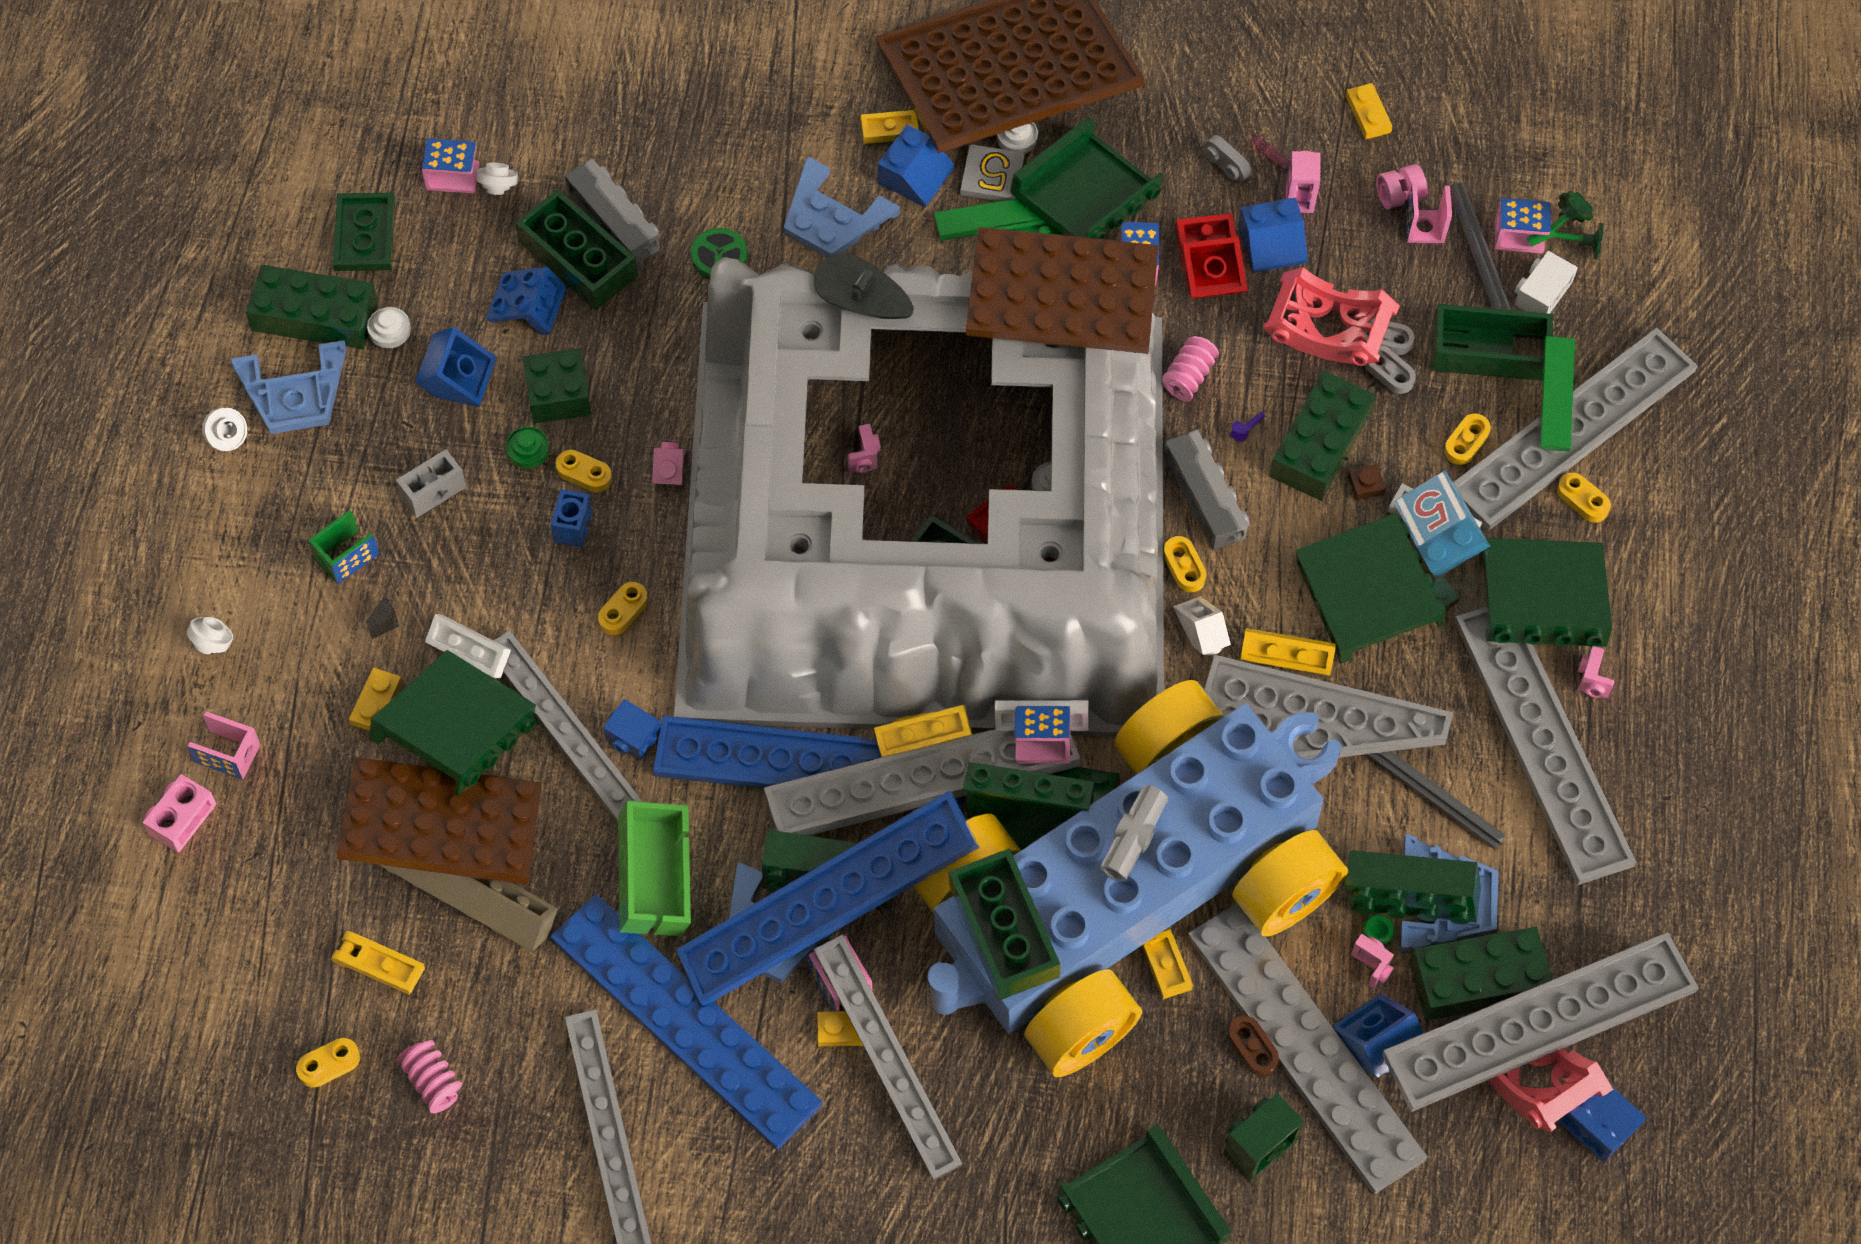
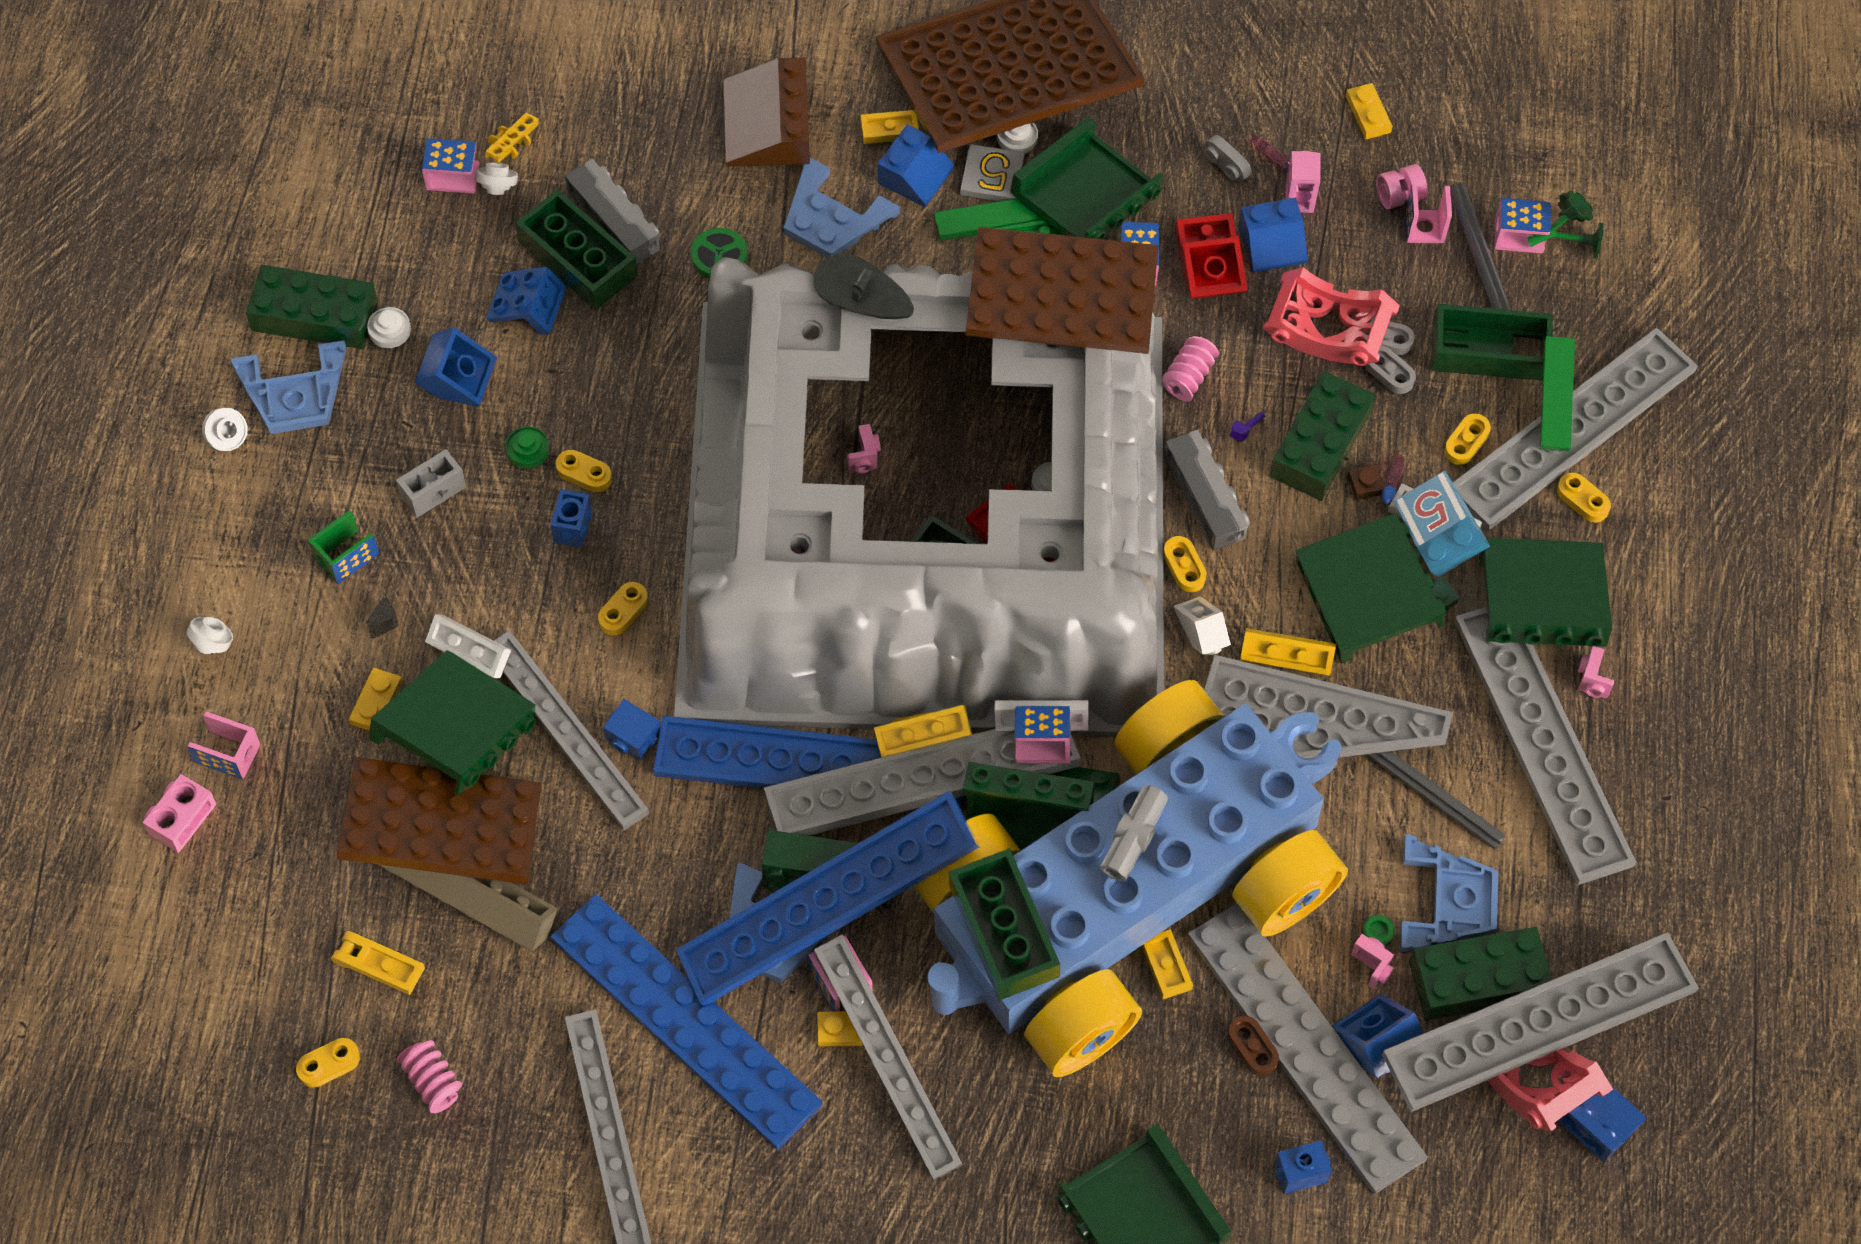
(364, 231): dark green plate -> none
(512, 136): none -> yellow piece
(556, 385): dark green brick -> none
(651, 870): bright green piece -> none
(668, 464): bright pink bracket -> none
(767, 115): none -> slope
(1262, 1136): dark green brick -> none
(1302, 1167): none -> blue head
(1389, 492): none -> clear pink piece
(1413, 886): dark green brick -> none
(1545, 285): white brick -> none

